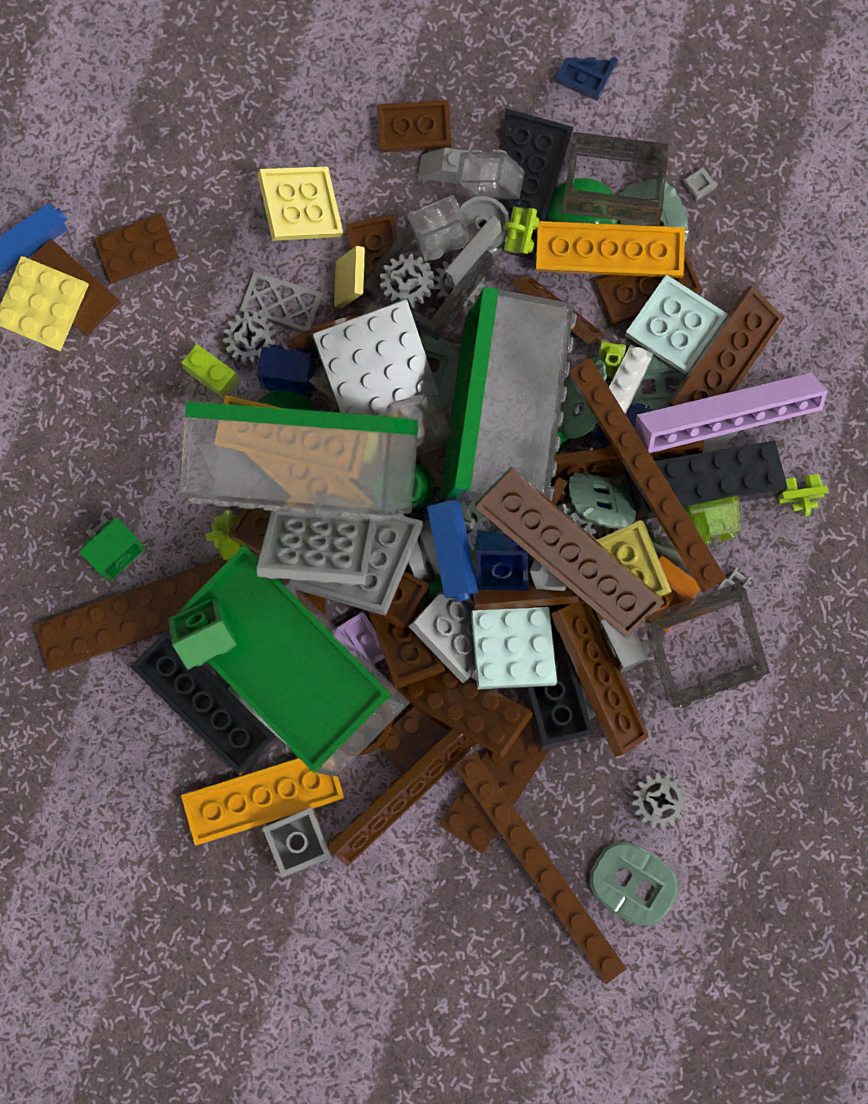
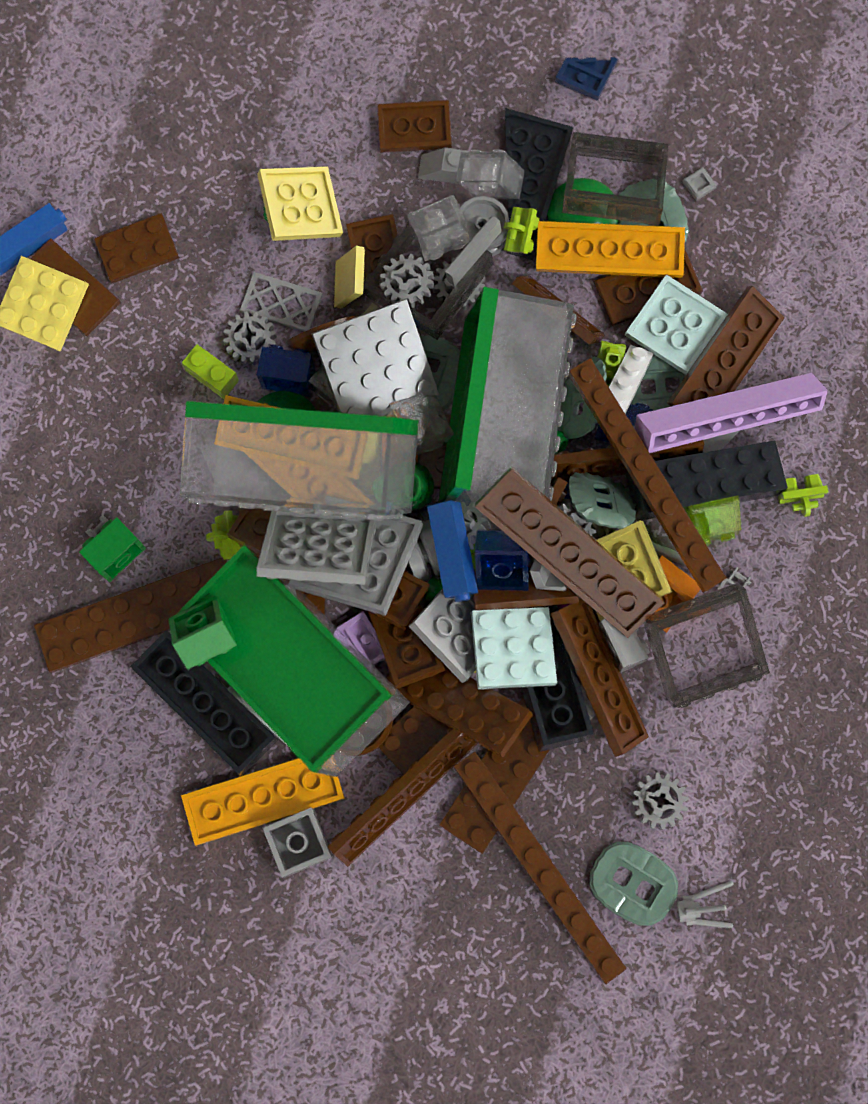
(690, 910): none -> light grey plant

